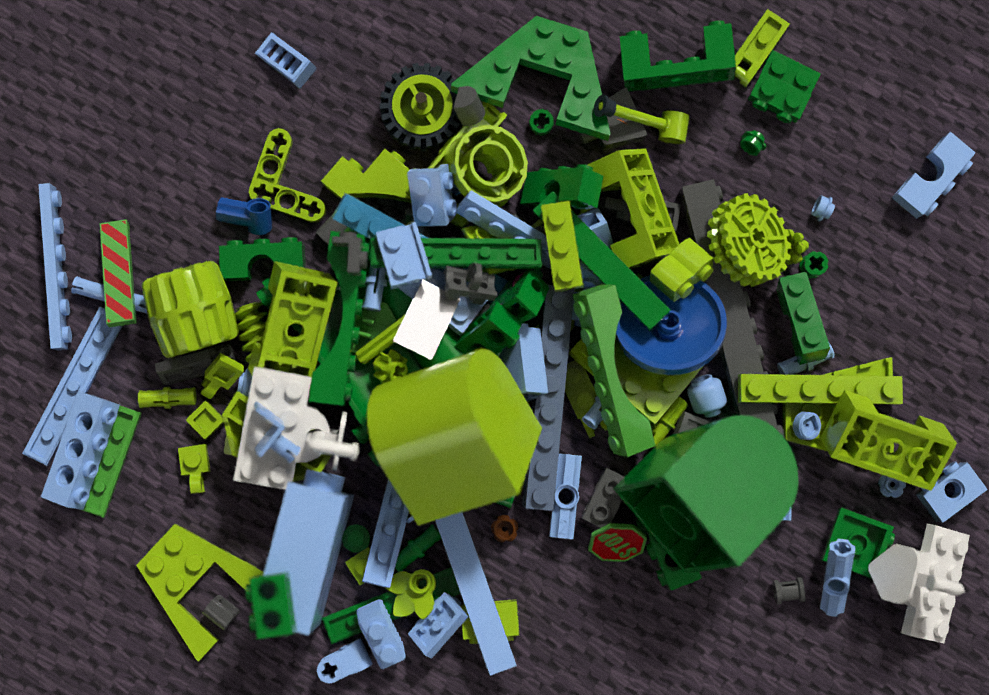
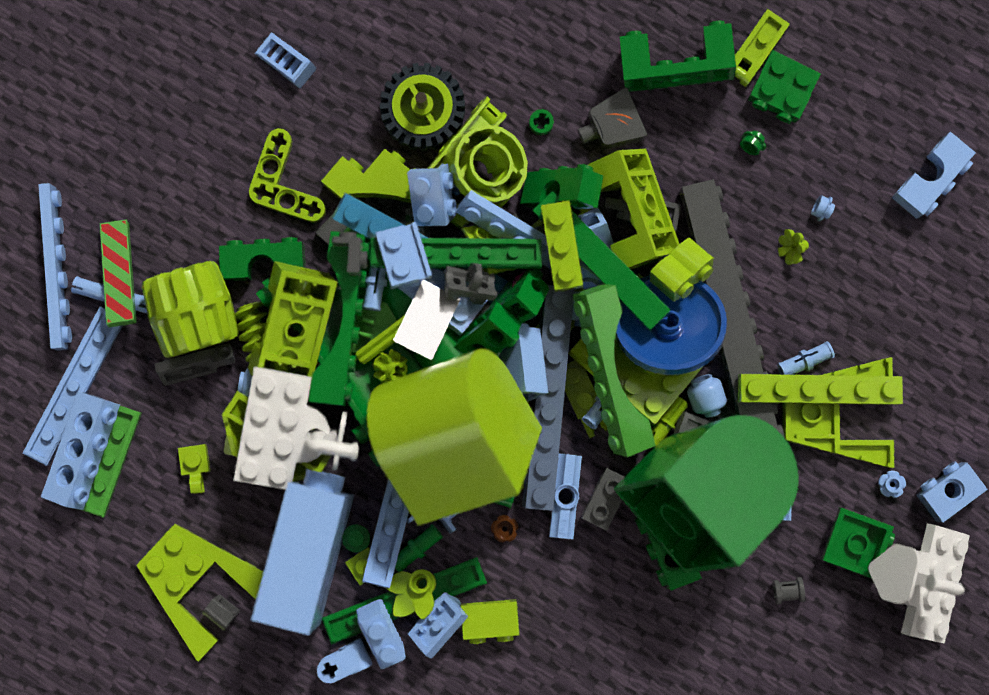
(167, 397): lime pin -> none
(205, 420): lime plate -> none
(221, 373): lime plate -> none
(252, 214): blue piece -> none
(273, 437): light blue bracket -> none
(280, 604): green brick -> none
(468, 106): dark grey brick -> none
(476, 593): light blue tile -> none
(549, 49): green wing -> none
(617, 542): piece -> none
(671, 126): lime piece -> none
(749, 240): lime piece -> none
(807, 327): green arch -> none
(807, 425): light blue tile -> none
(820, 268): green bush -> none
(837, 577): light blue piece -> none
(862, 434): lime plate -> none

